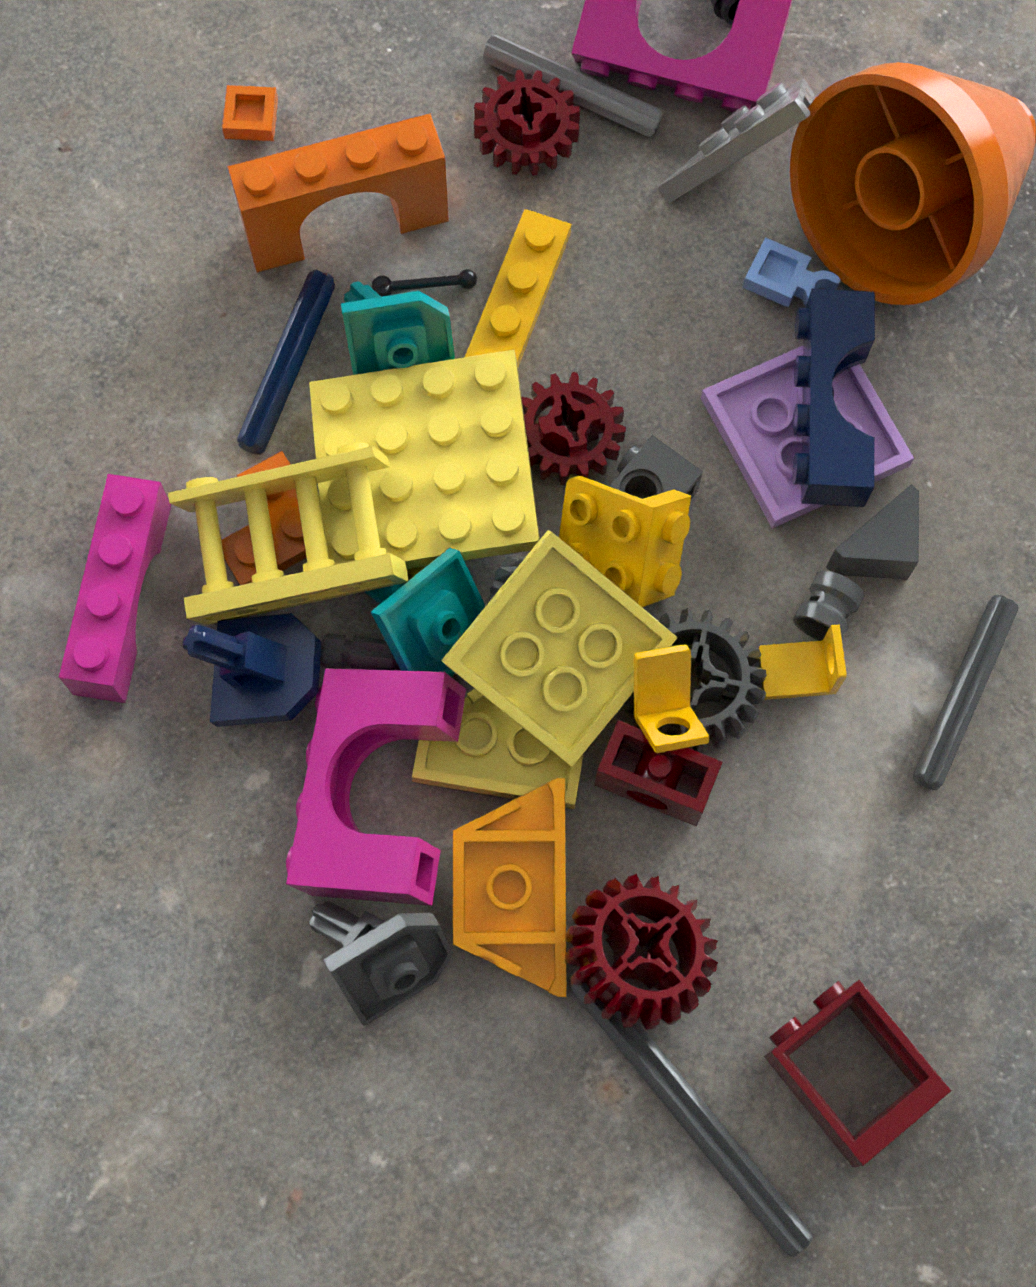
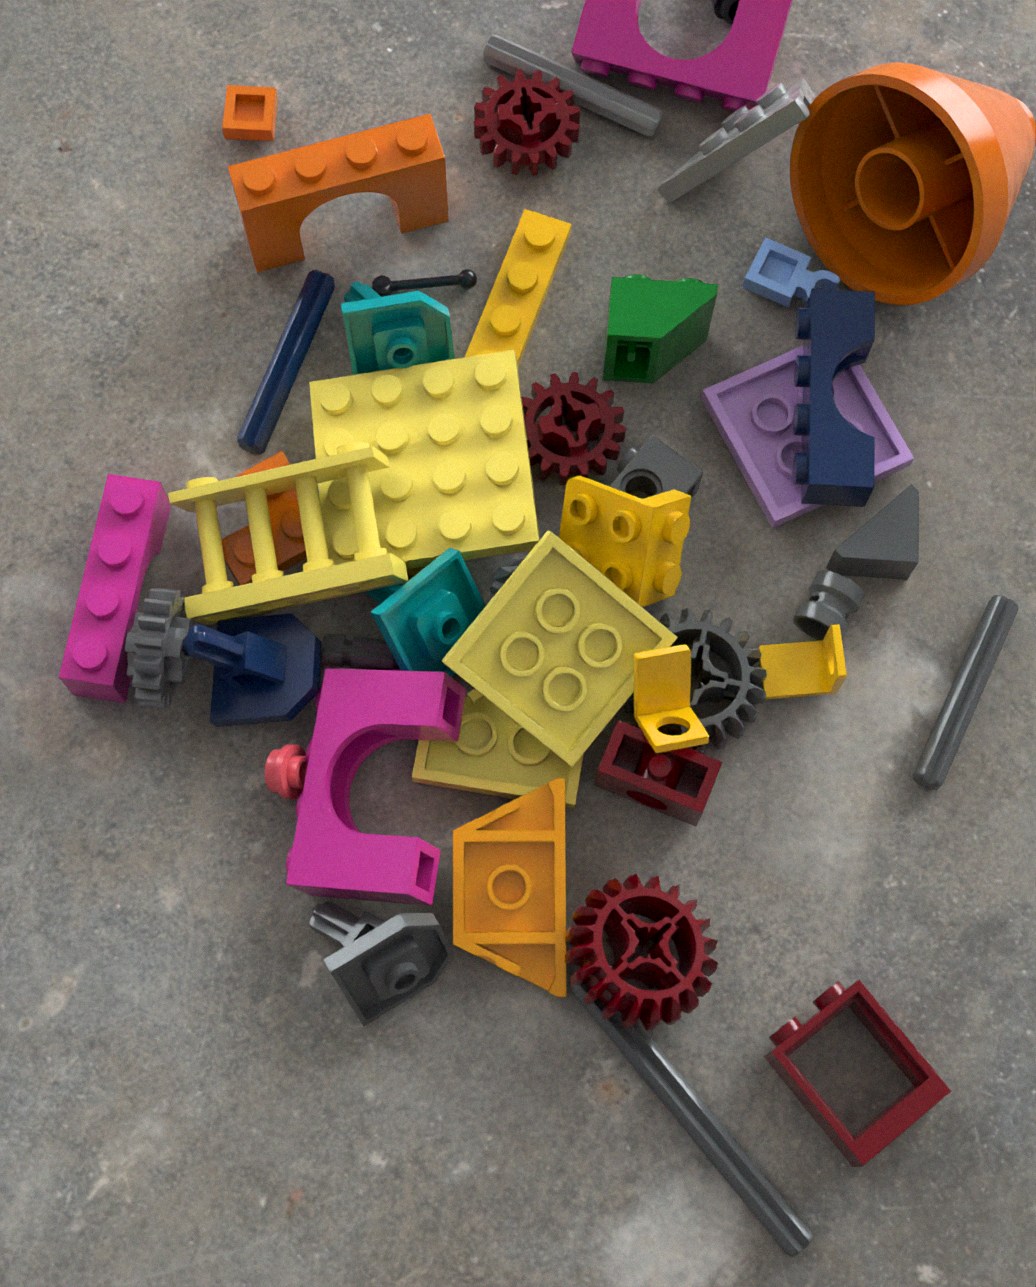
(156, 648): none -> flat silver gear
(286, 771): none -> coral plate
(654, 325): none -> green slope

